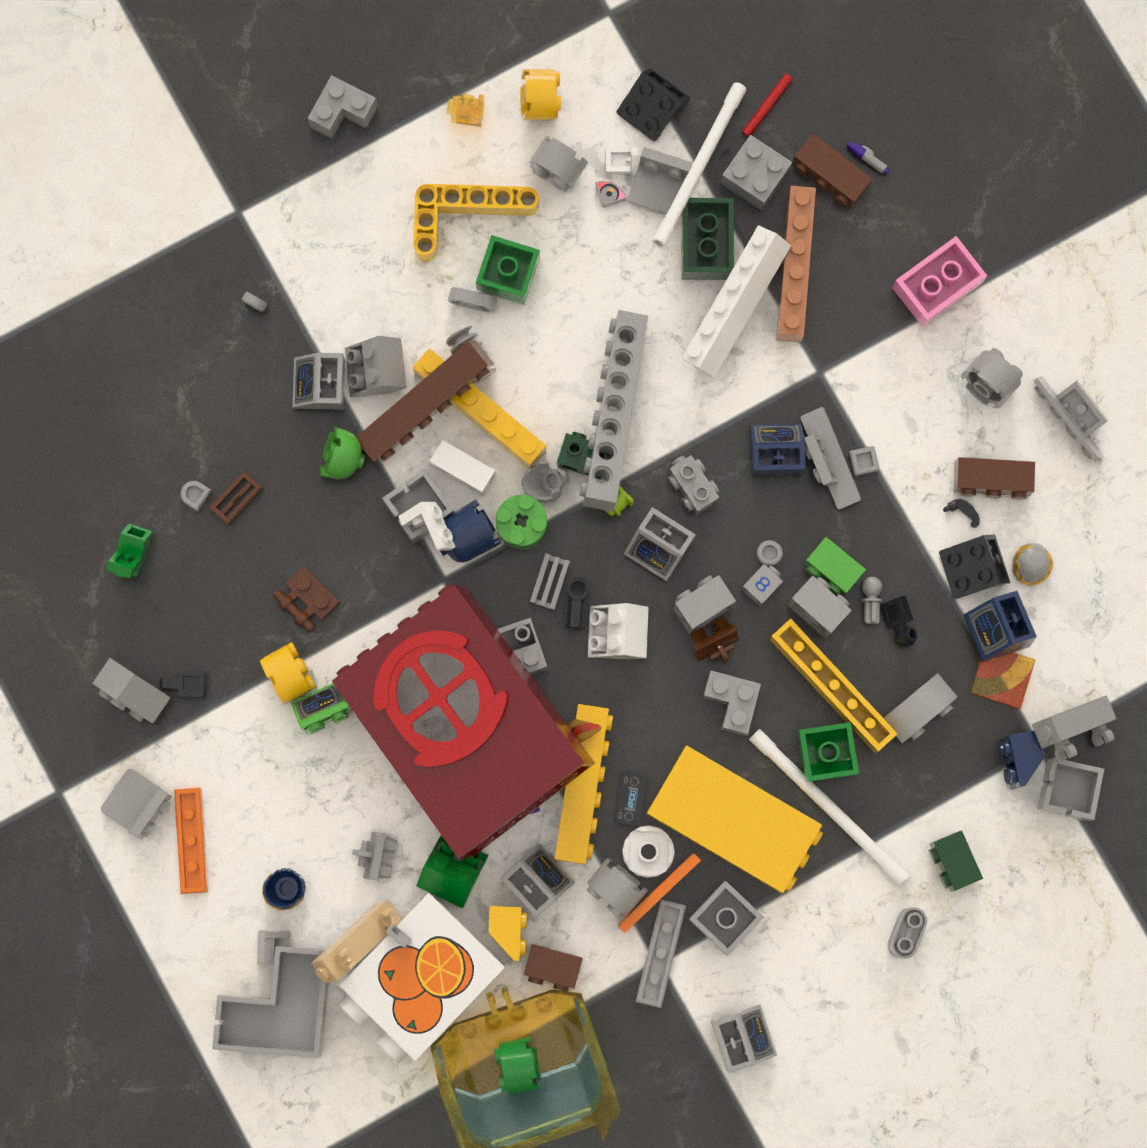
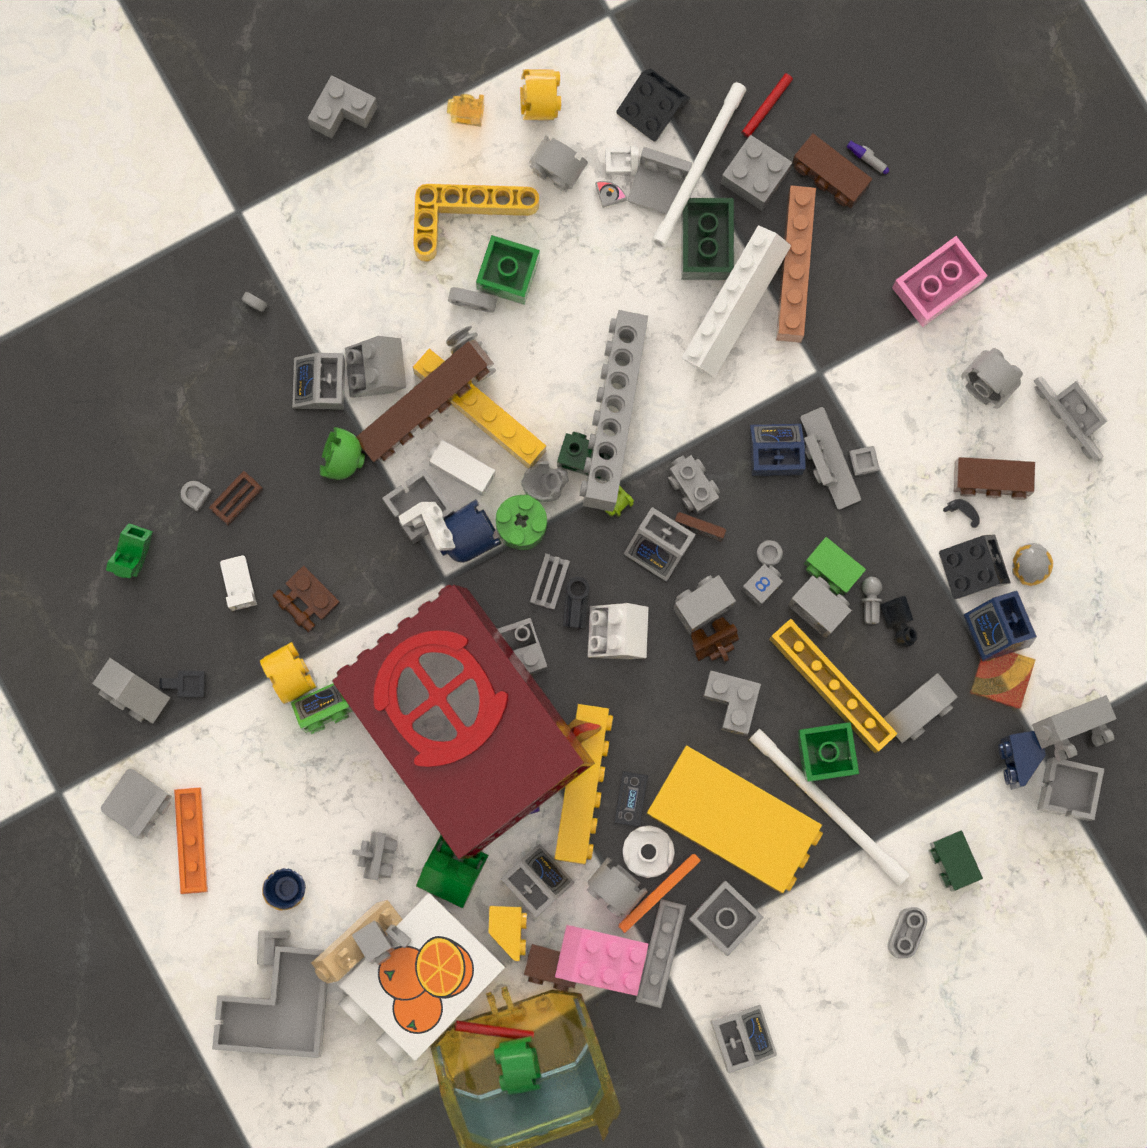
(238, 583): none -> white bracket
(374, 943): none -> light grey brick
(491, 1030): none -> red bar
(601, 960): none -> bright pink brick
(701, 527): none -> reddish brown tile

